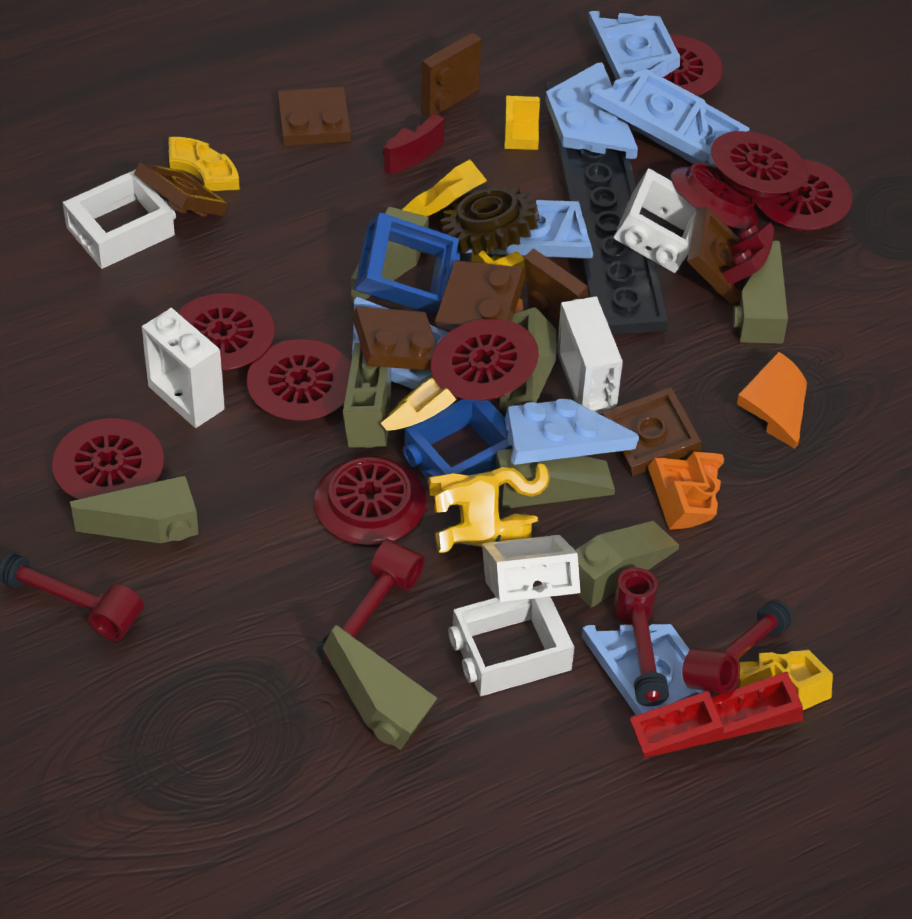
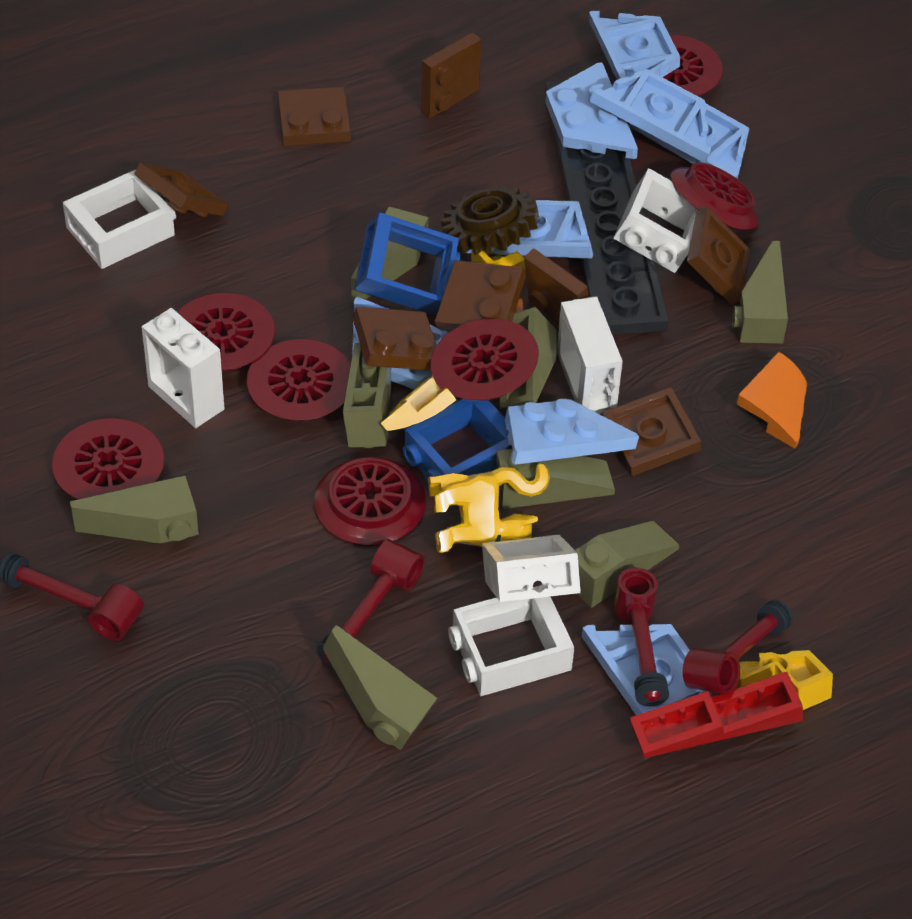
(209, 166): yellow tile -> none
(412, 147): dark red slope -> none
(449, 189): yellow slope -> none
(522, 122): yellow panel -> none
(687, 488): orange slope -> none
(749, 252): dark red slope -> none
(758, 164): dark red piece -> none
(821, 199): dark red piece -> none

